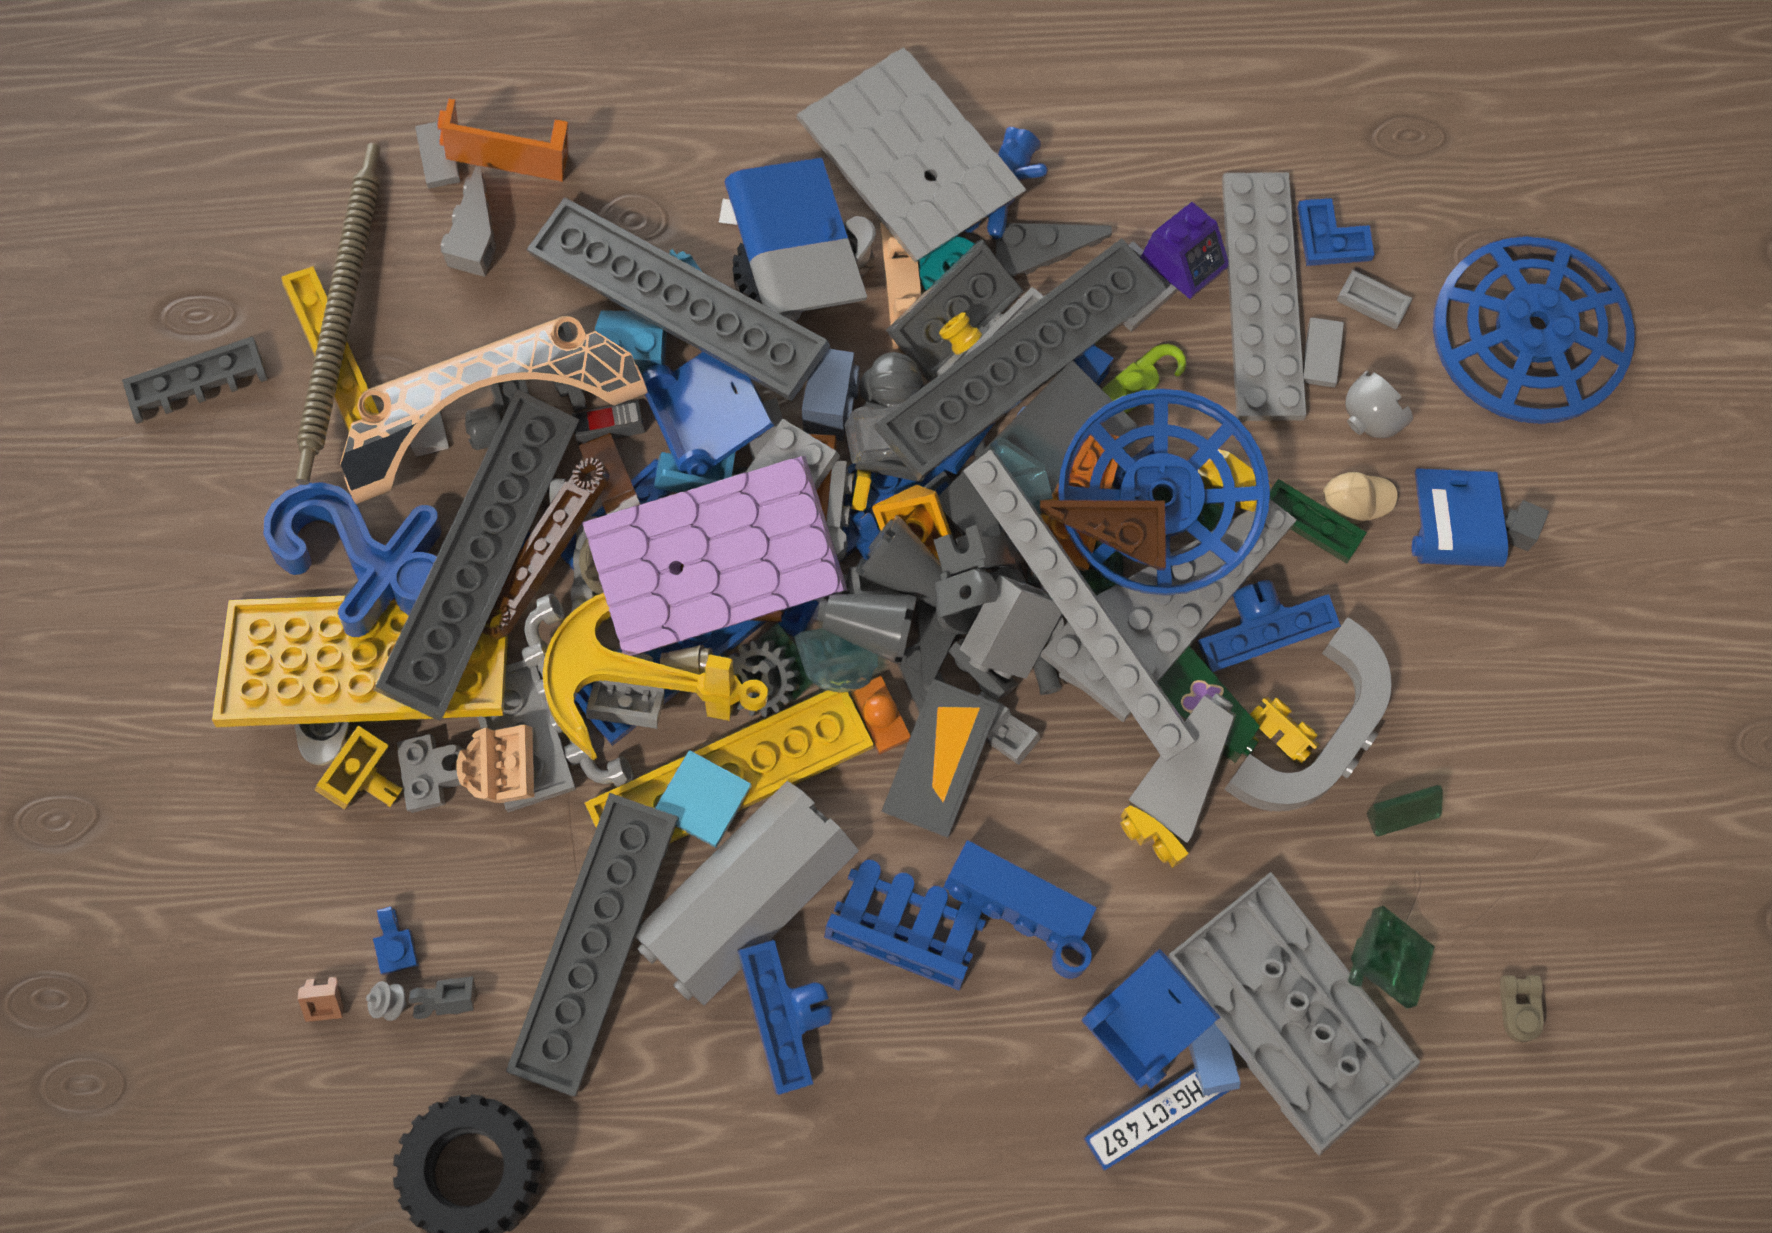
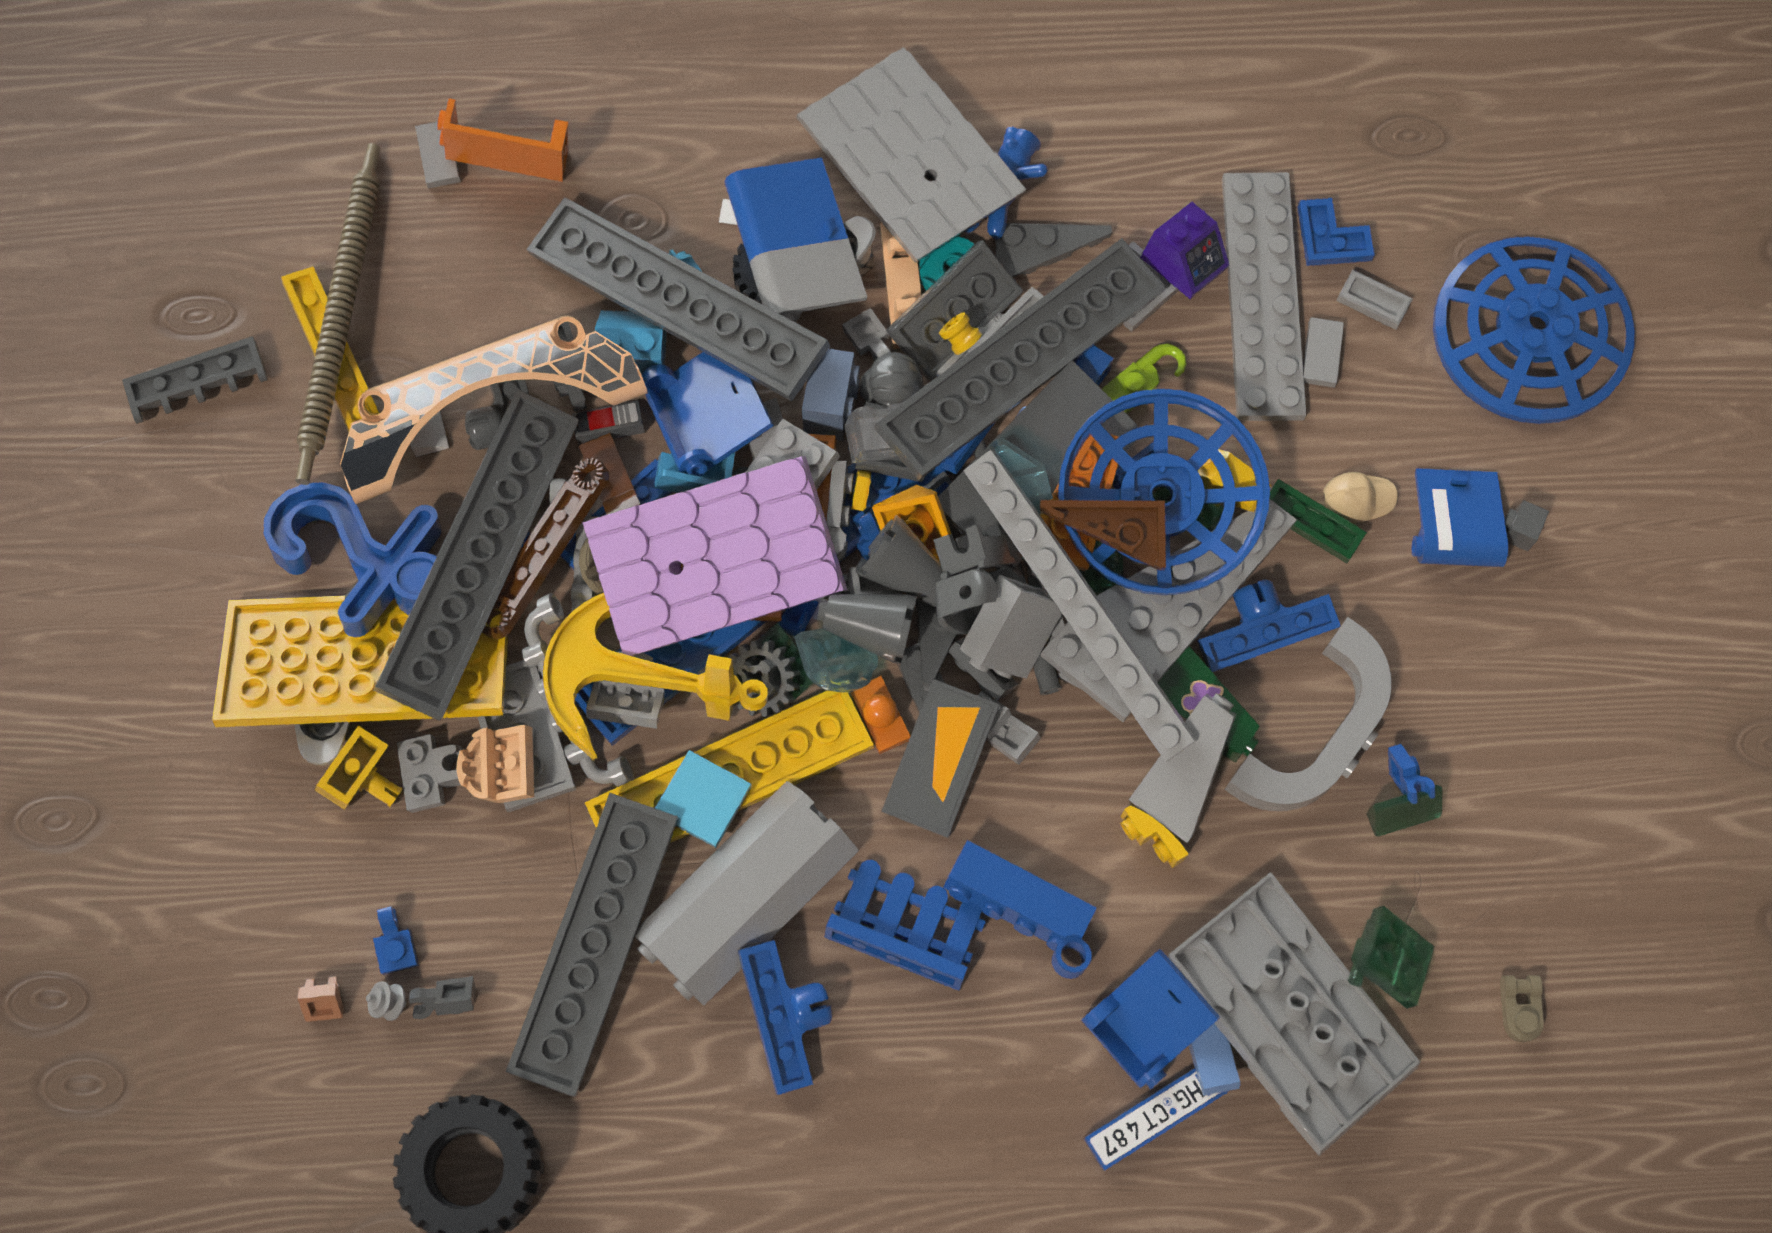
(471, 238): light grey slope -> none
(687, 659): dark tan cone -> none
(867, 334): none -> light grey plate
(1296, 737): yellow hinge -> none
(1375, 407): light grey cylinder -> none
(1406, 774): none -> blue plate

